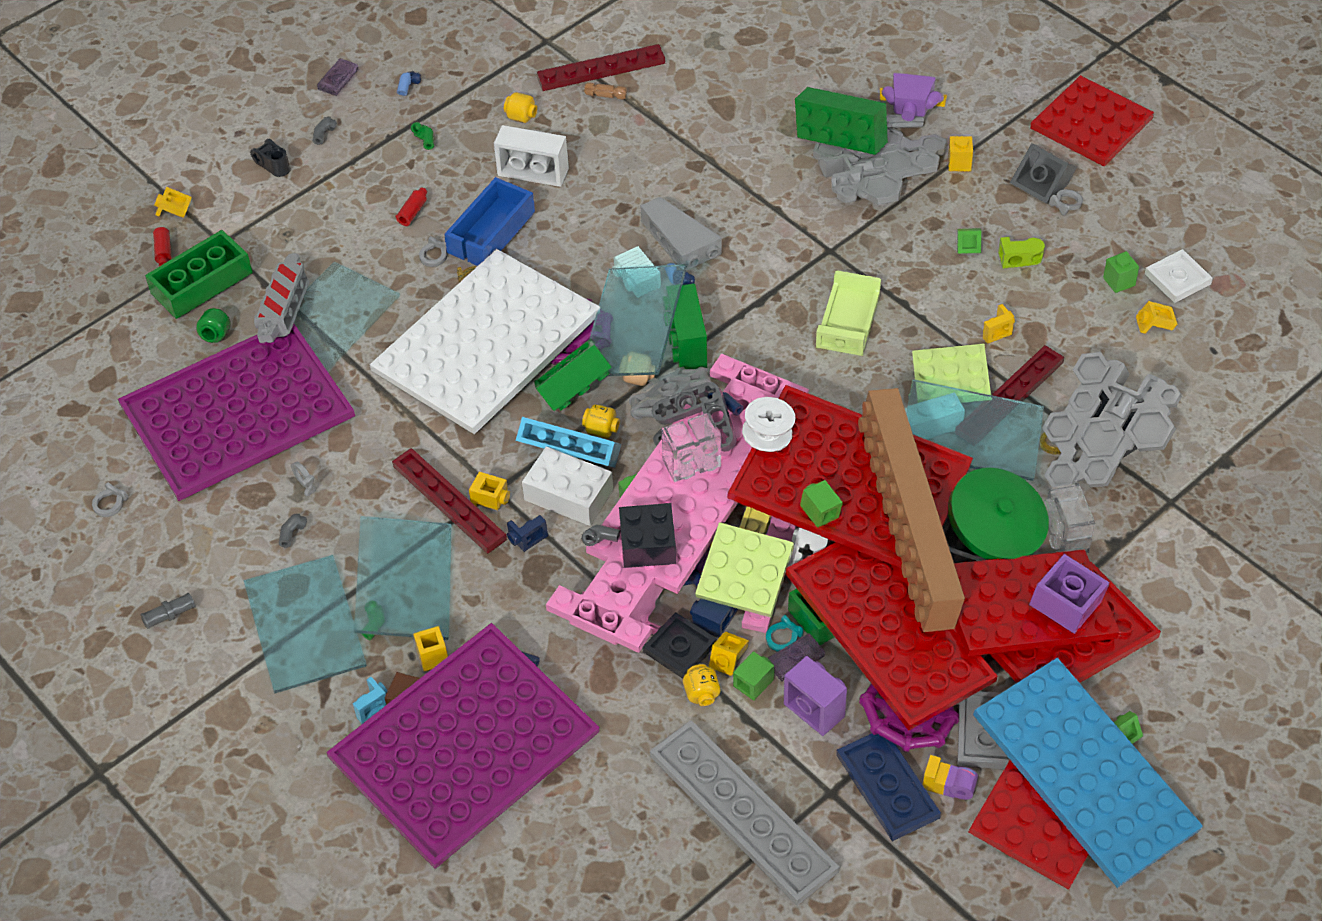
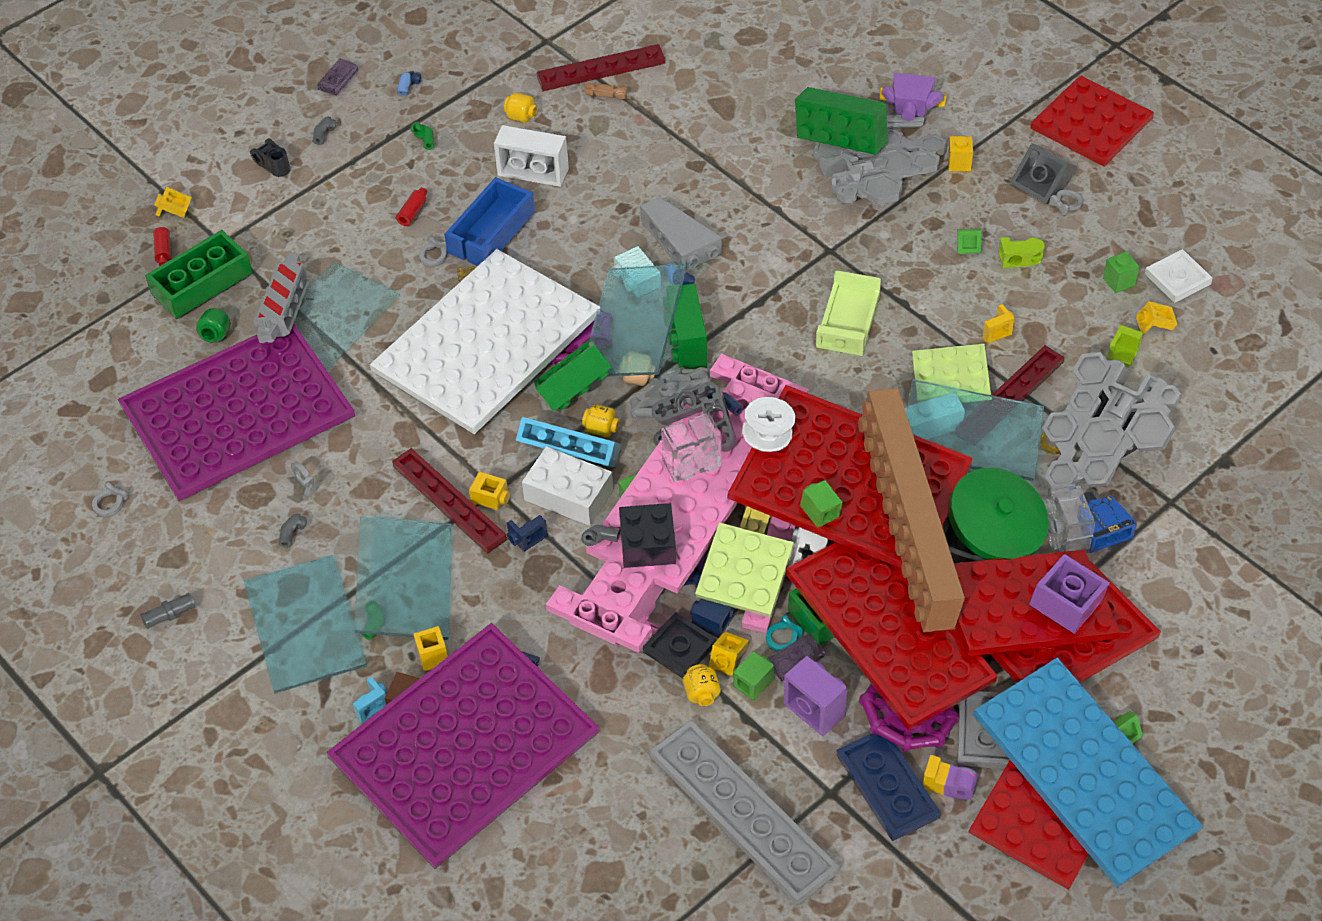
(1112, 522): none -> blue torso
(1125, 345): none -> lime panel

